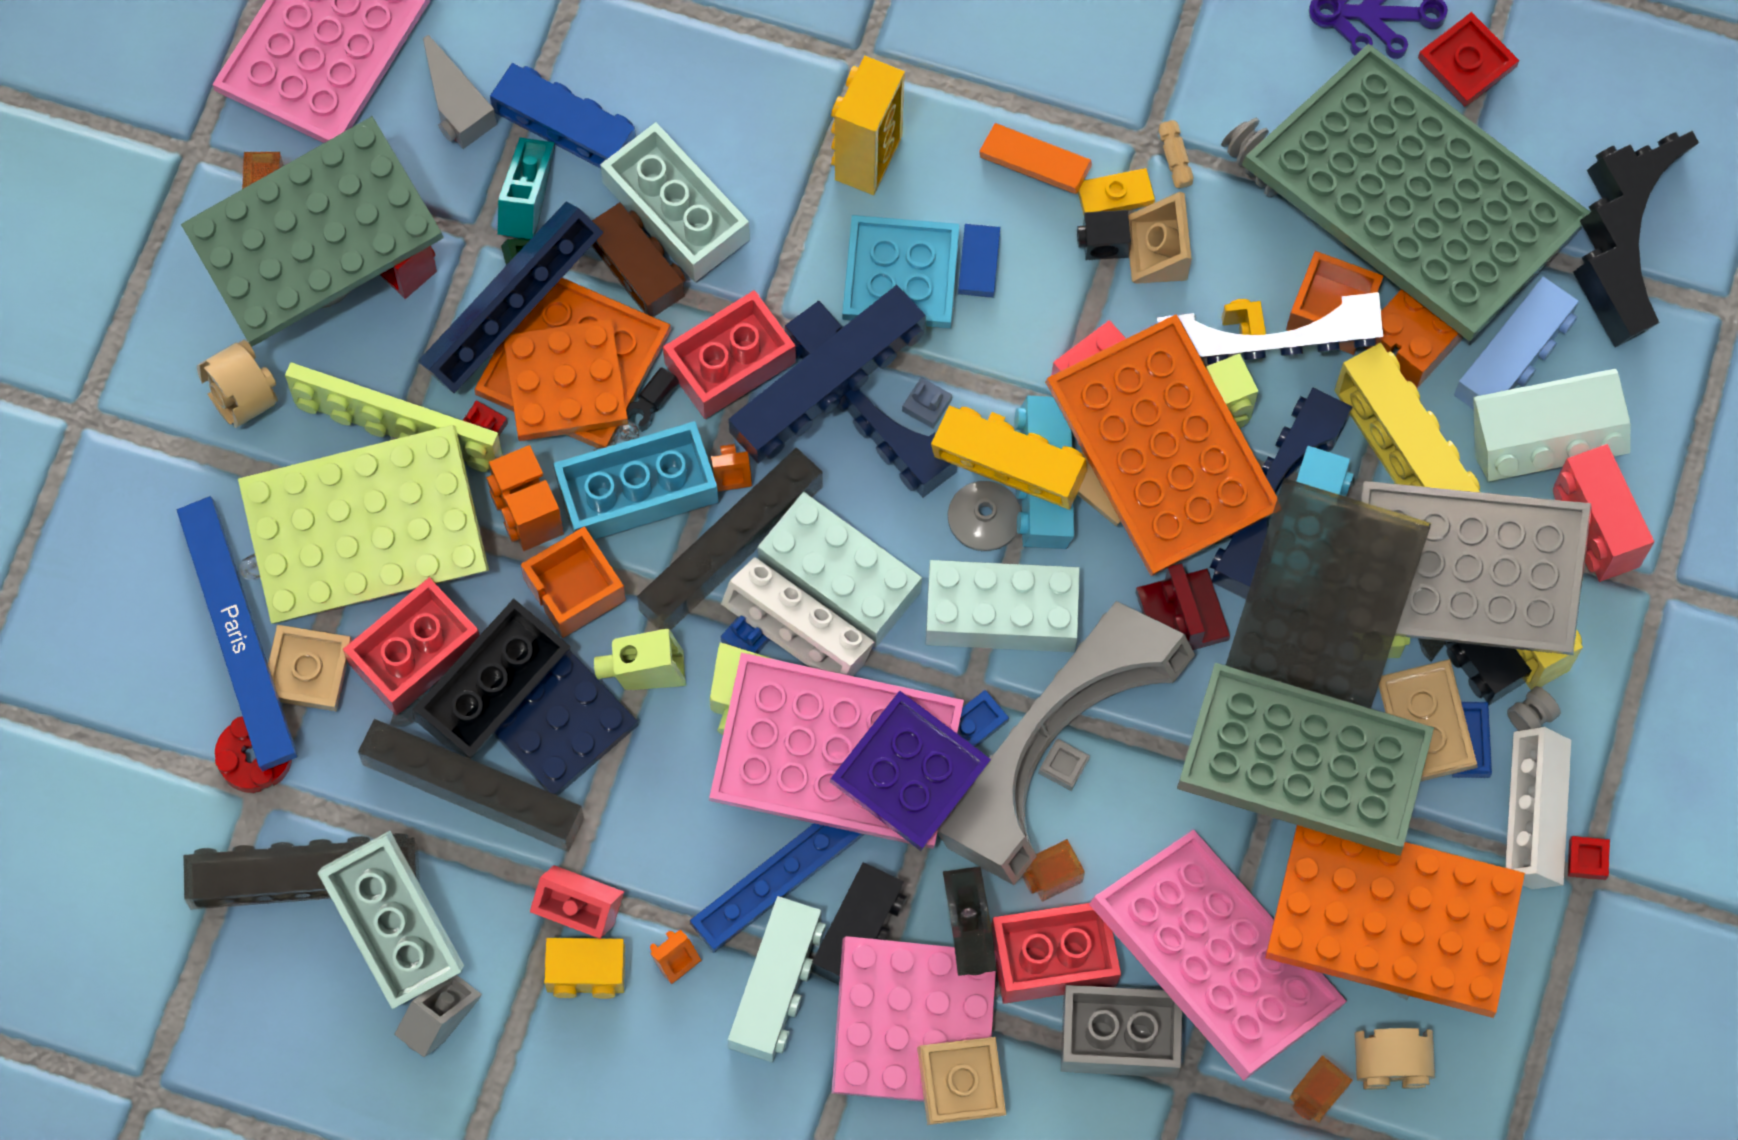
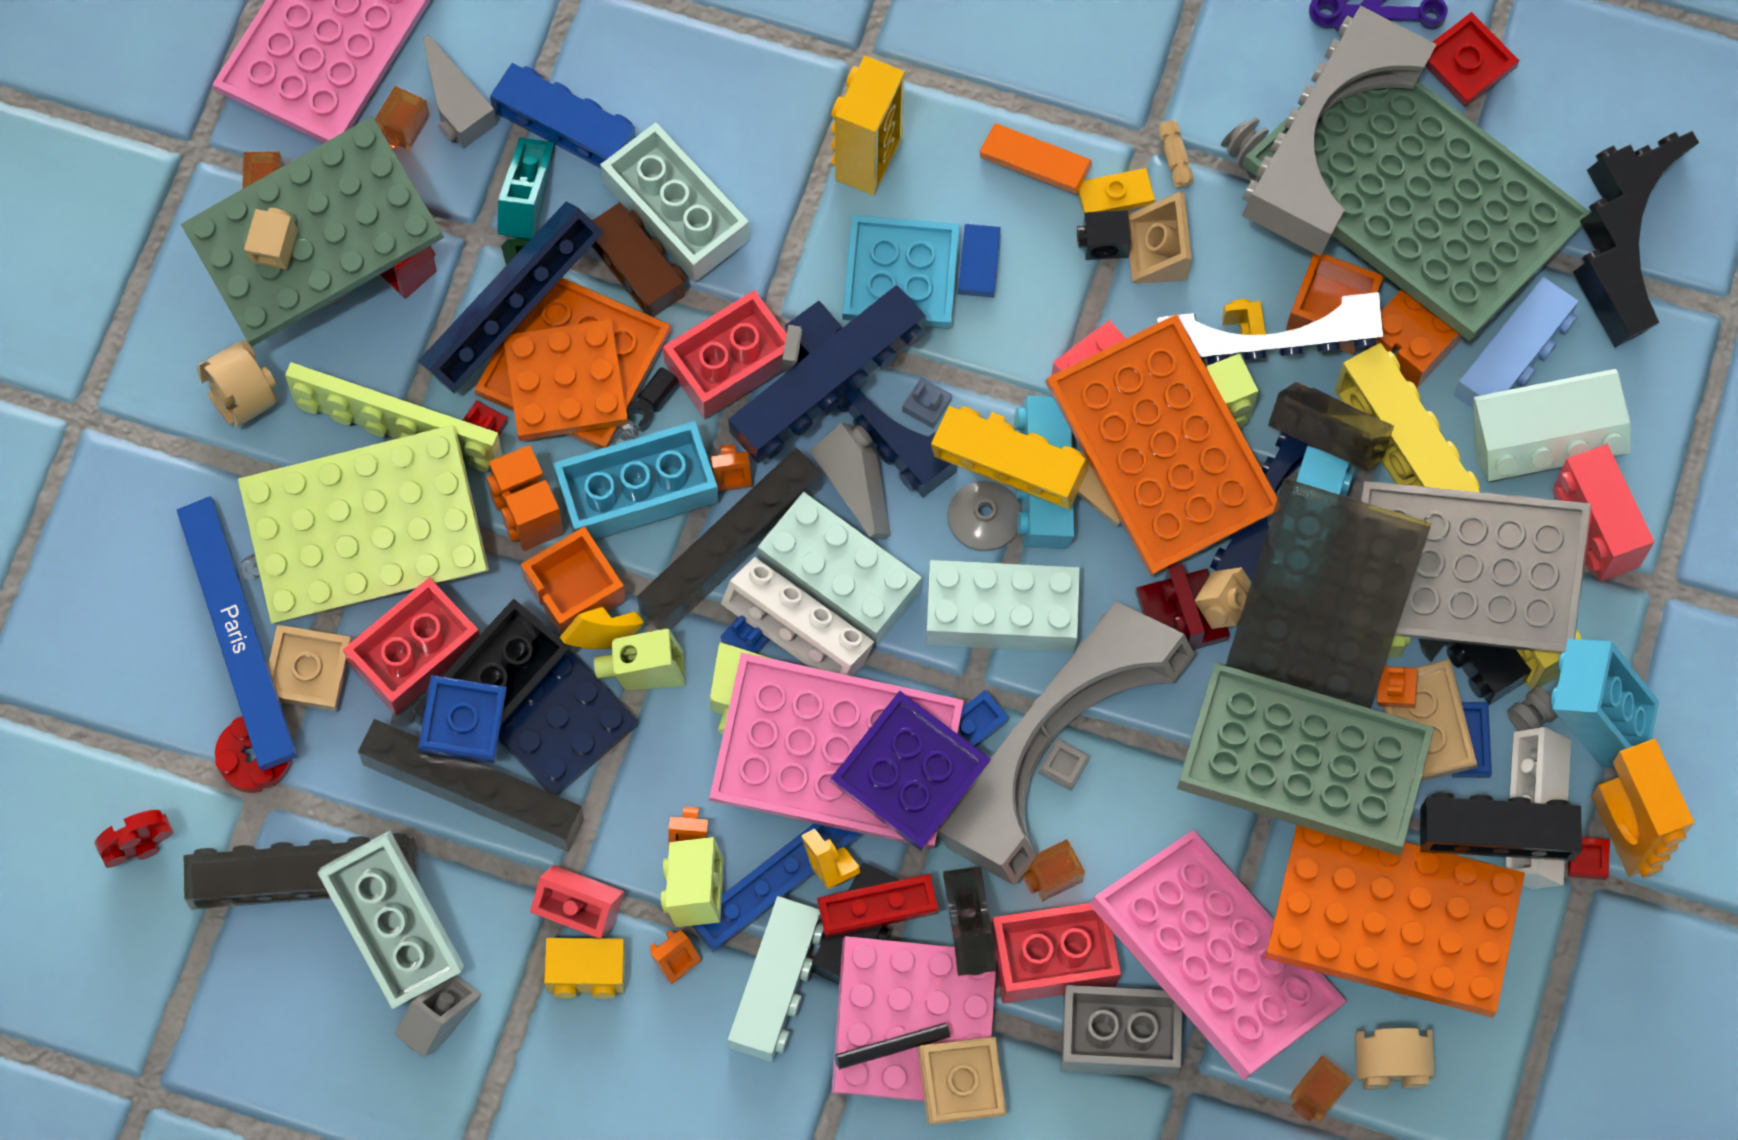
(137, 838): none -> red plate
(271, 238): none -> tan brick
(402, 117): none -> clear orange brick
(462, 719): none -> blue tile
(597, 629): none -> yellow slope
(688, 826): none -> orange tile
(693, 882): none -> yellowish green brick
(791, 347): none -> light grey tile
(829, 864): none -> yellow bracket
(855, 473): none -> light grey slope
(877, 905): none -> red tile
(892, 1046): none -> black bar
(1223, 597): none -> tan brick
(1291, 191): none -> light grey arch
(1331, 425): none -> clear smoke brick
(1398, 687): none -> orange tile
(1500, 827): none -> black brick
(1603, 699): none -> medium azure brick
(1643, 809): none -> light orange arch

